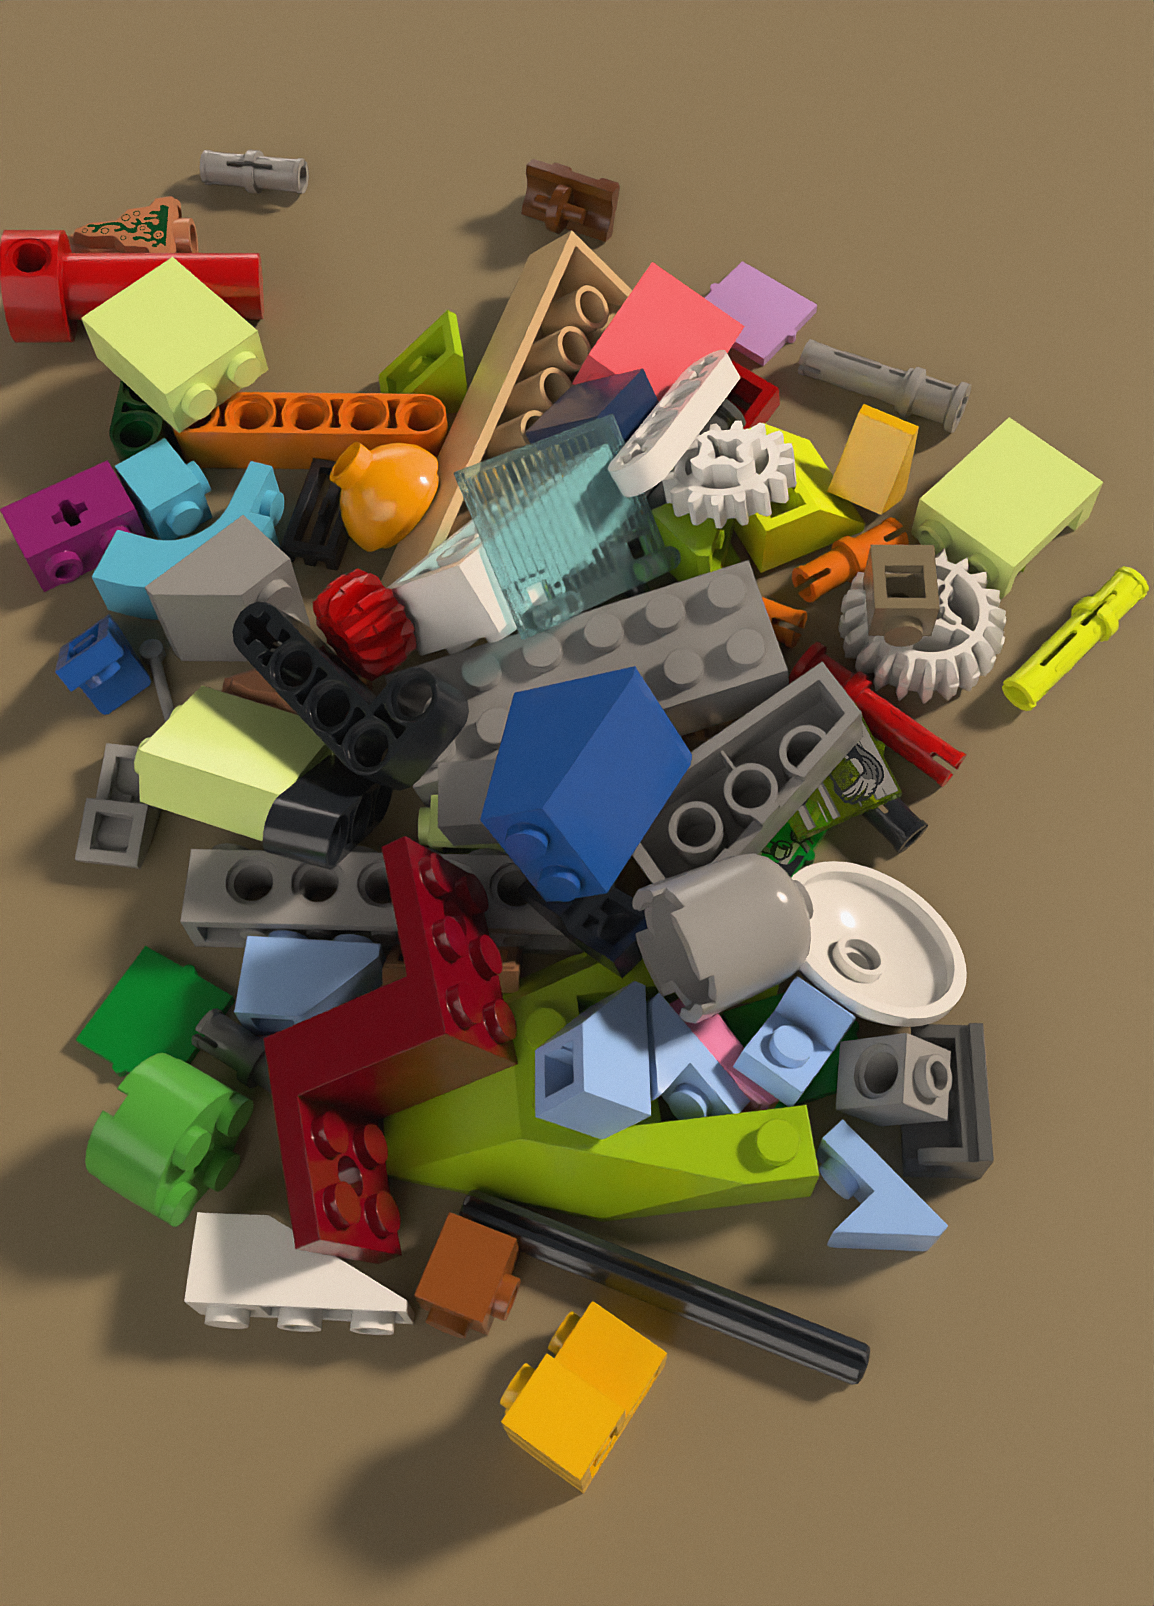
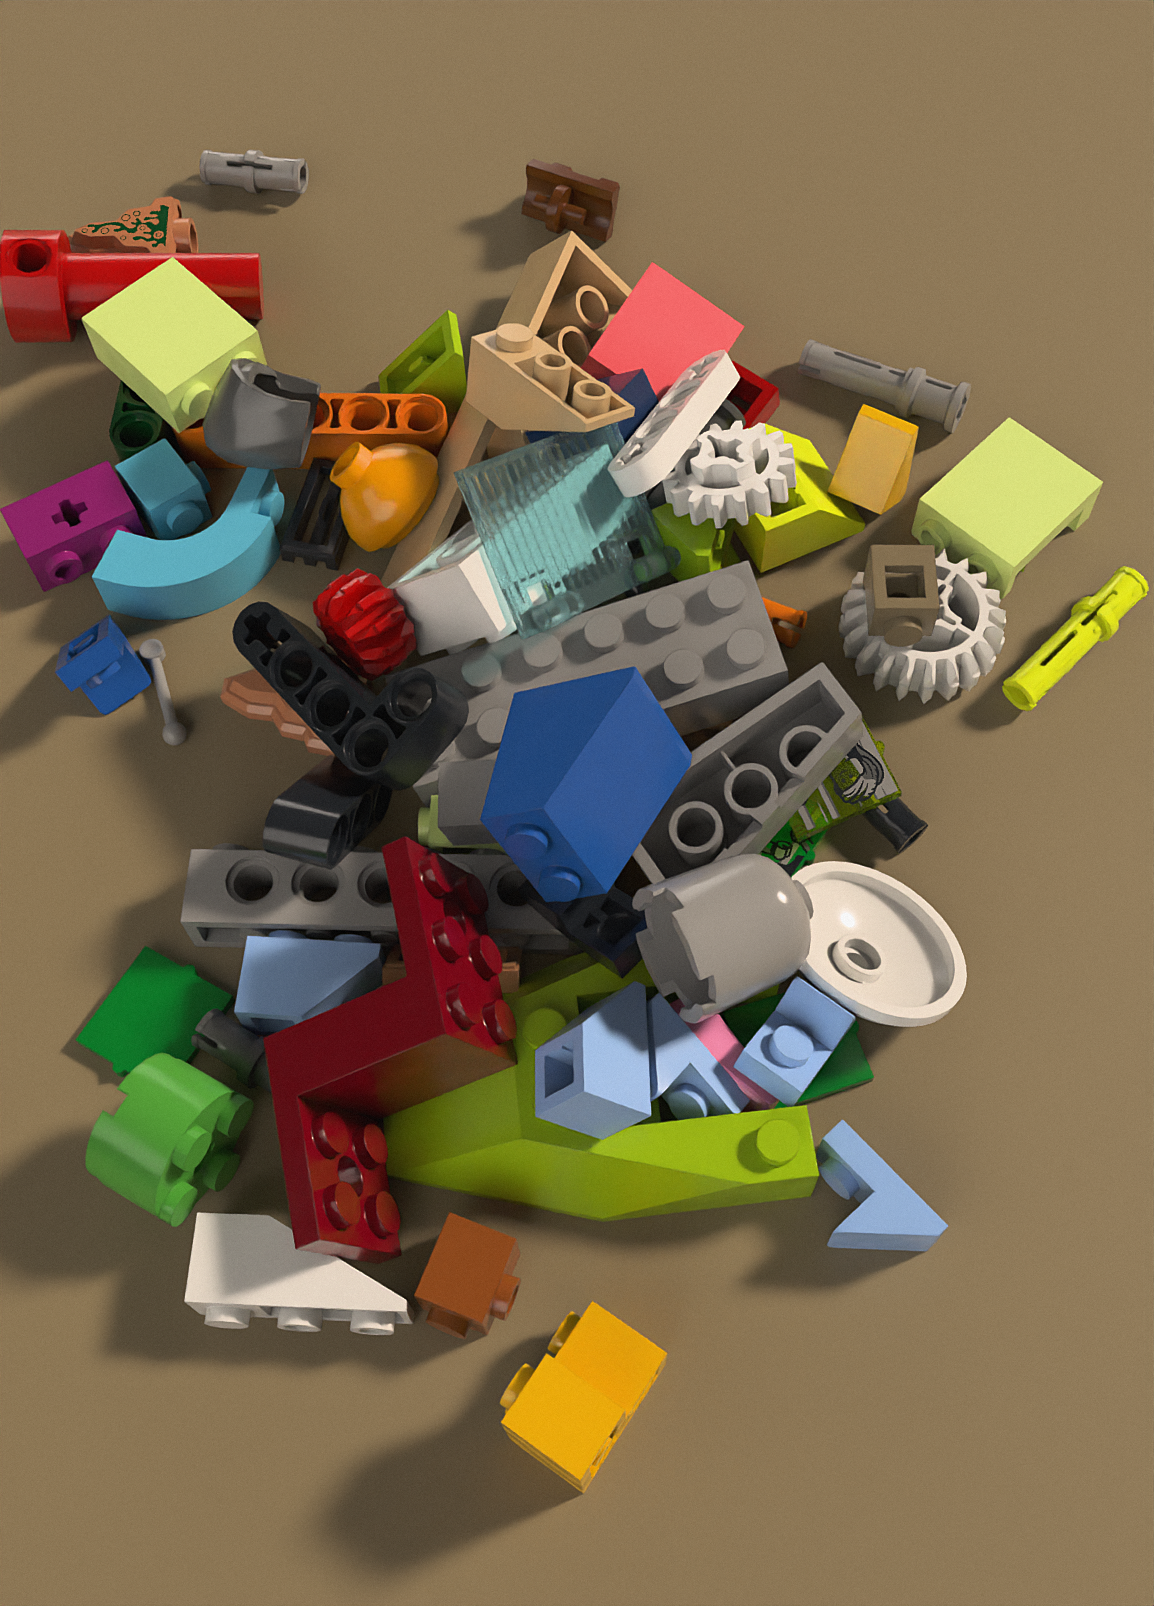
(116, 824): light grey slope -> none
(212, 586): light grey slope -> none
(225, 760): yellowish green brick -> none
(261, 416): none -> dark grey piece
(535, 388): none -> tan slope
(672, 1289): black axle -> none
(764, 307): lavender piece -> none
(844, 560): orange pin -> none
(885, 720): red pin -> none
(894, 1080): light grey brick -> none
(963, 1142): dark grey hinge -> none

